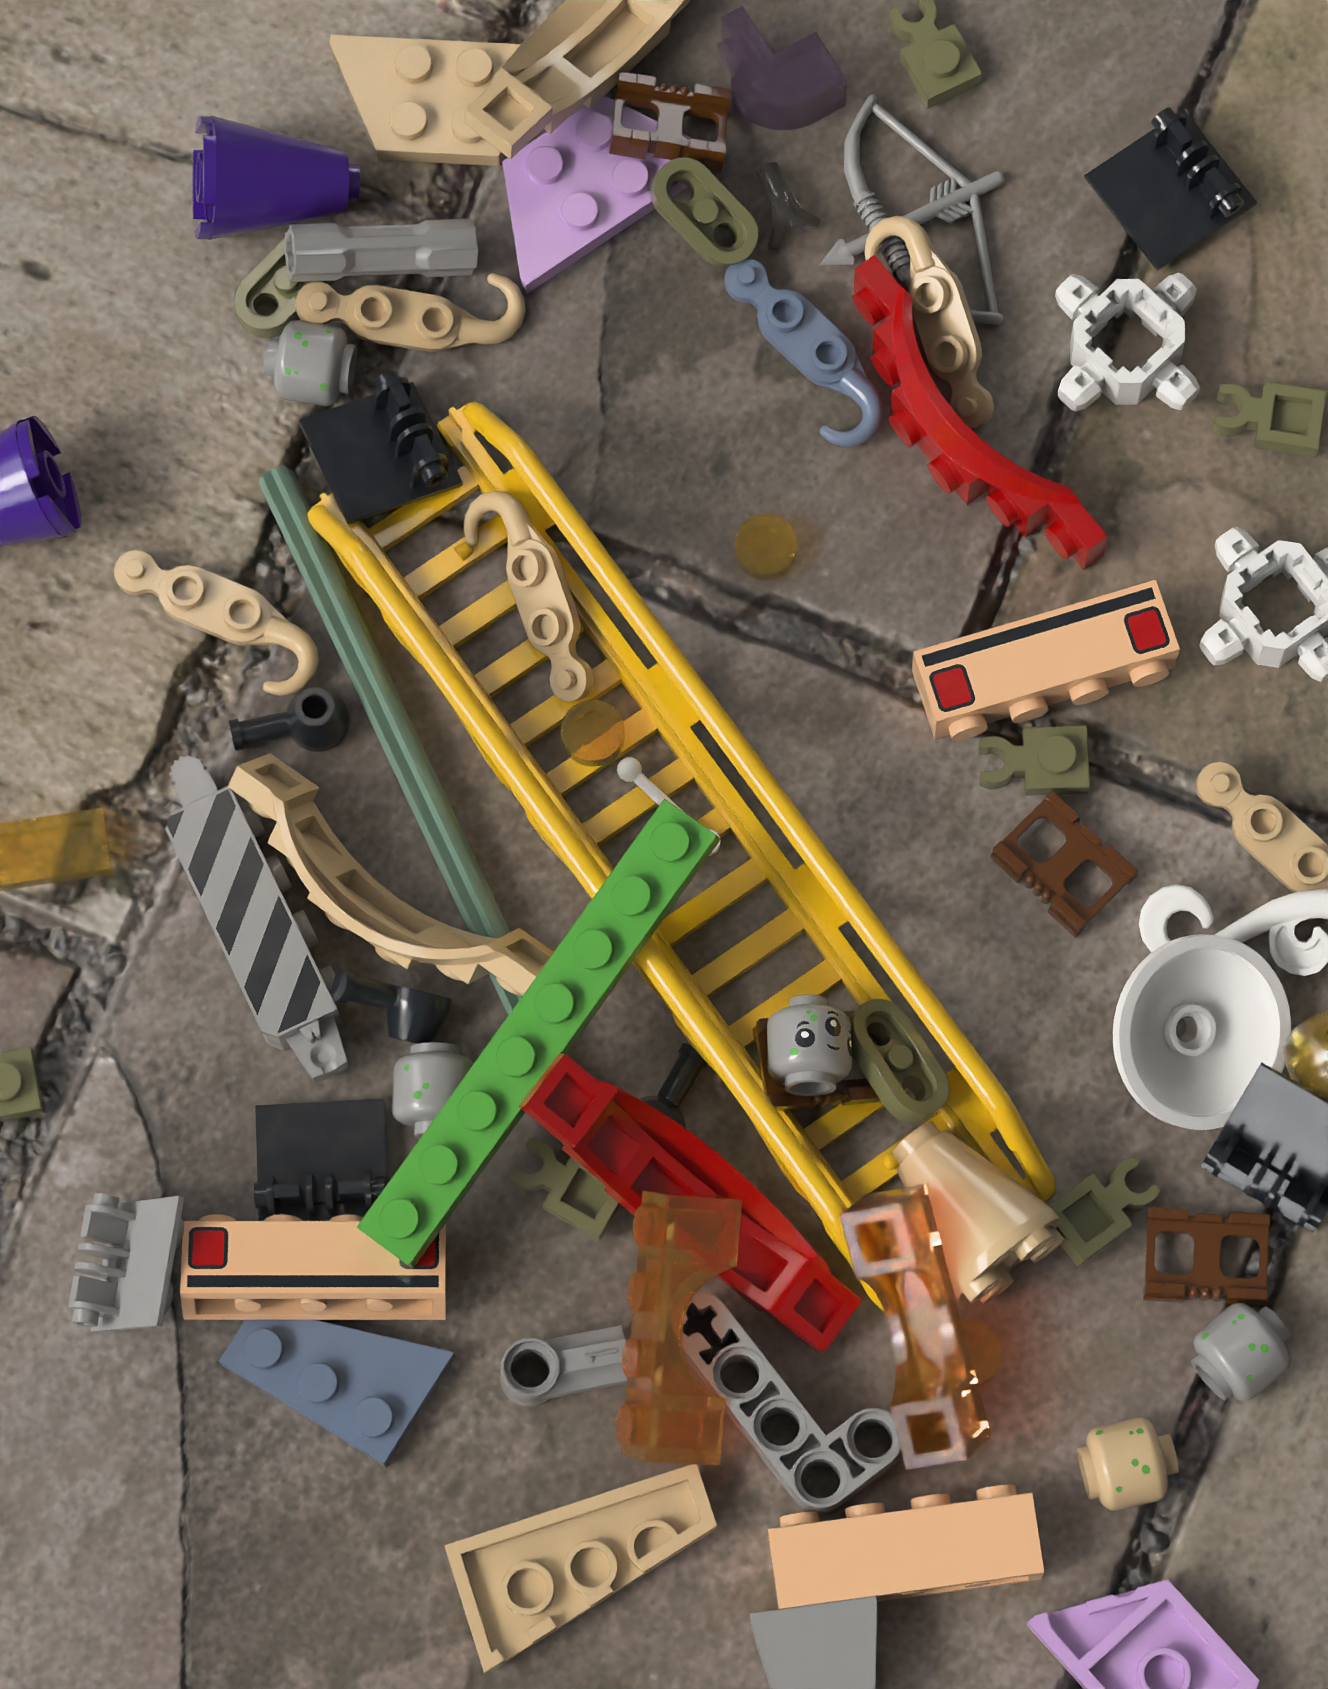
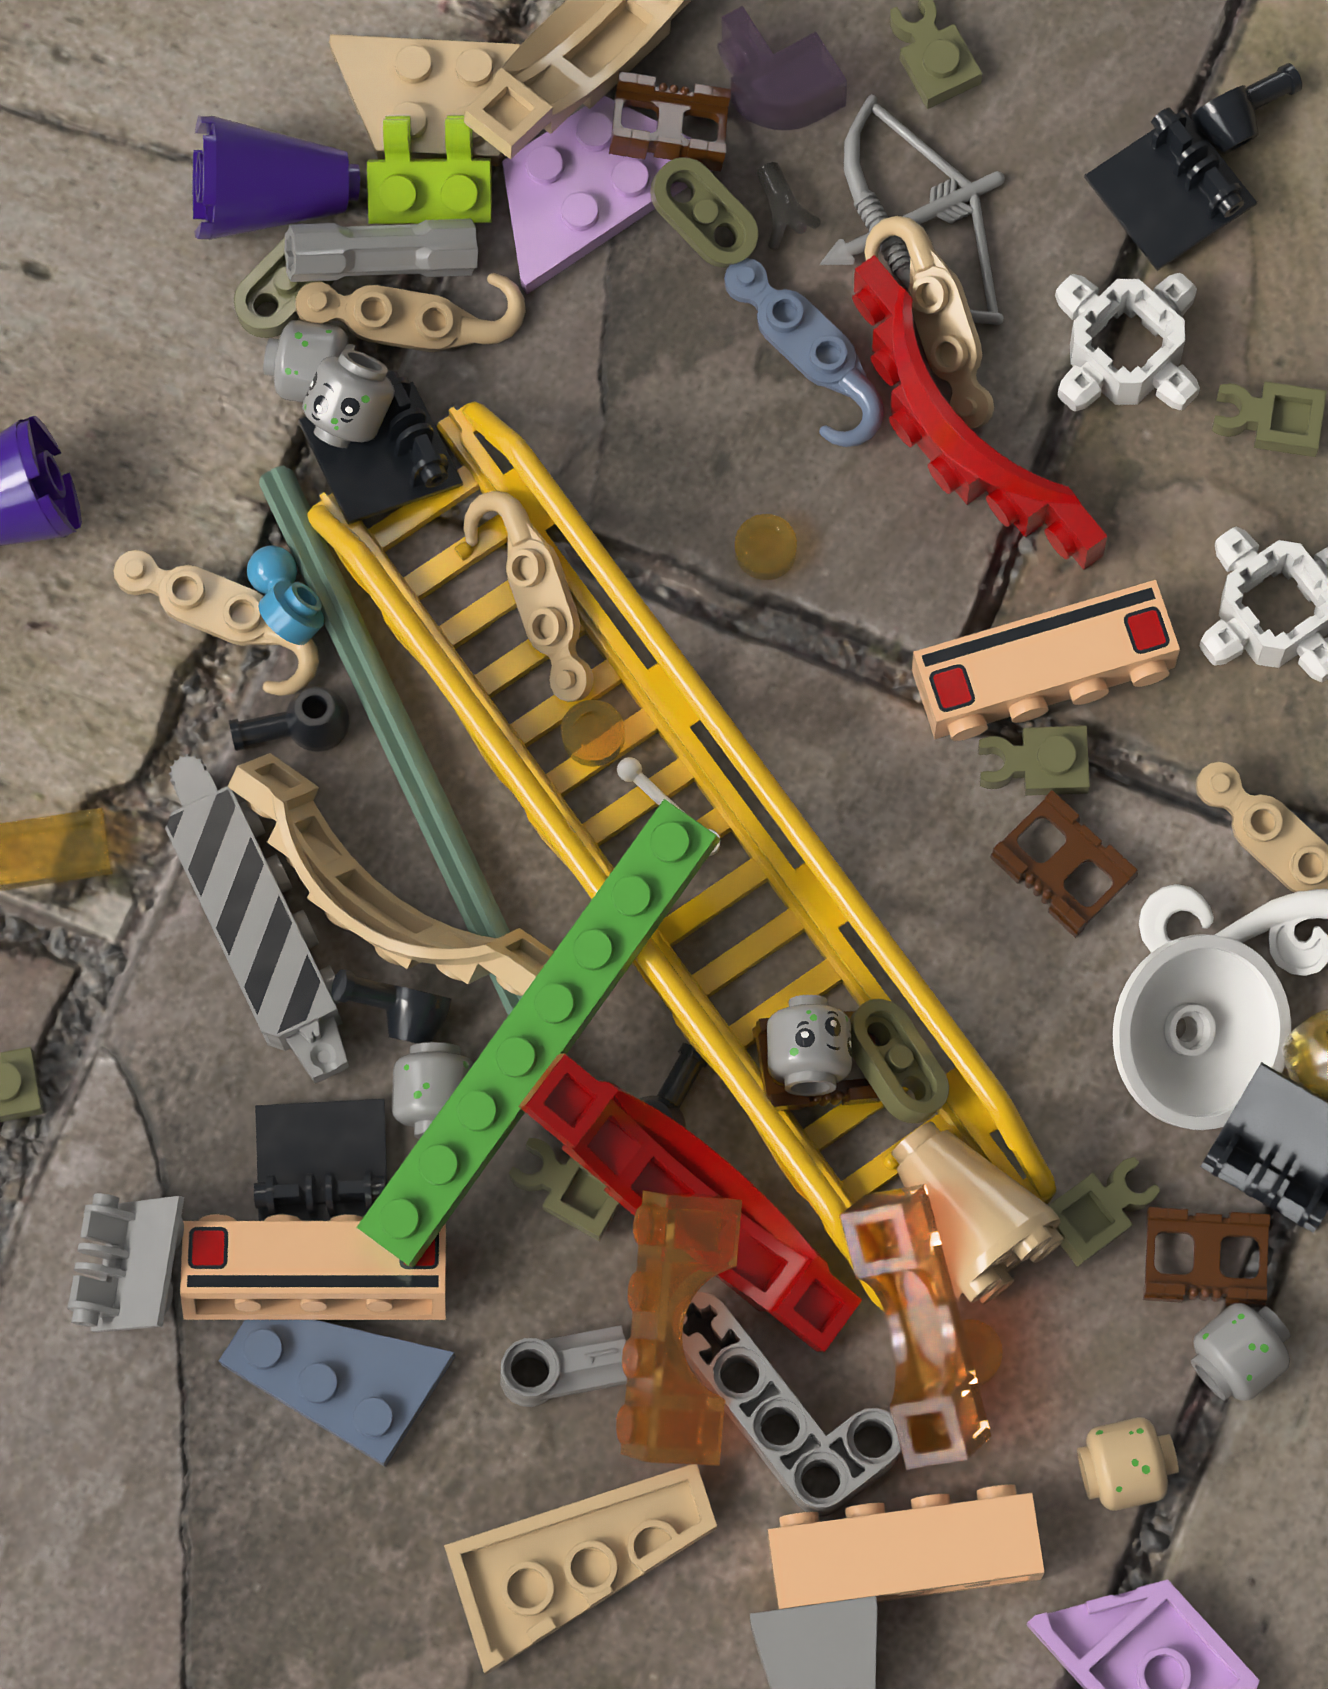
(288, 606): none -> dark azure plate
(348, 398): none -> light grey head
(428, 189): none -> lime plate
(1231, 117): none -> black bar

